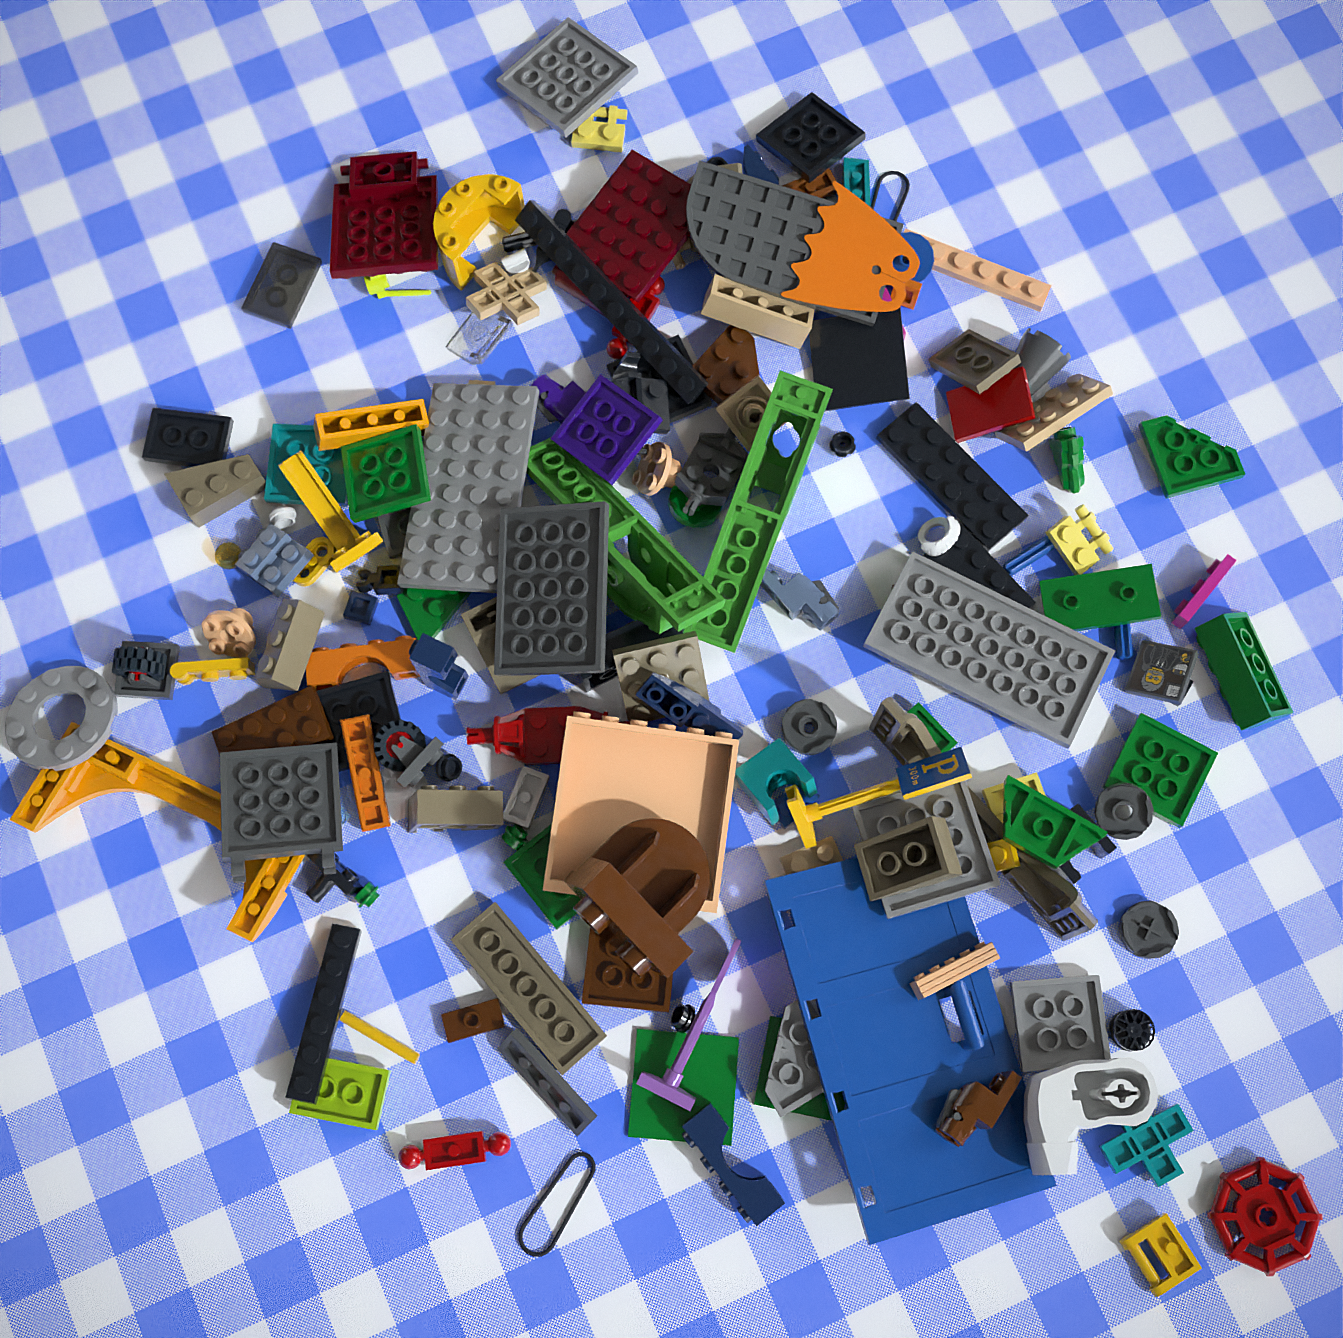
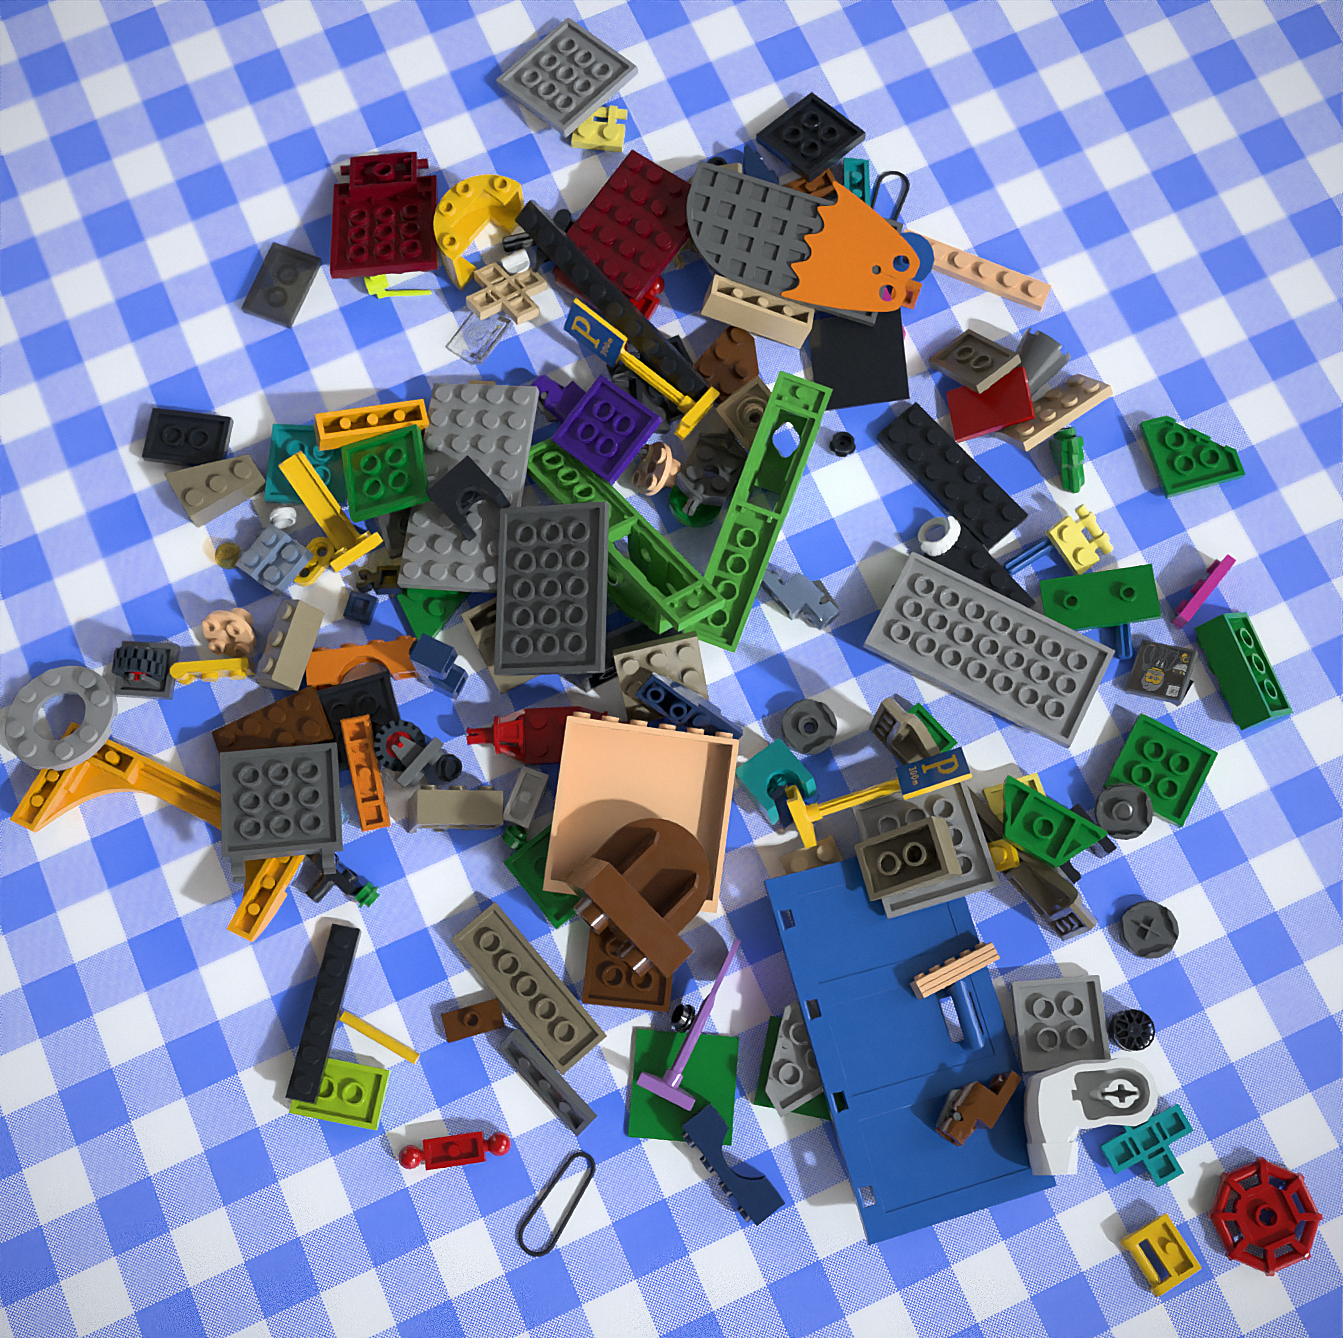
(460, 490): none -> black piece
(609, 346): none -> yellow piece

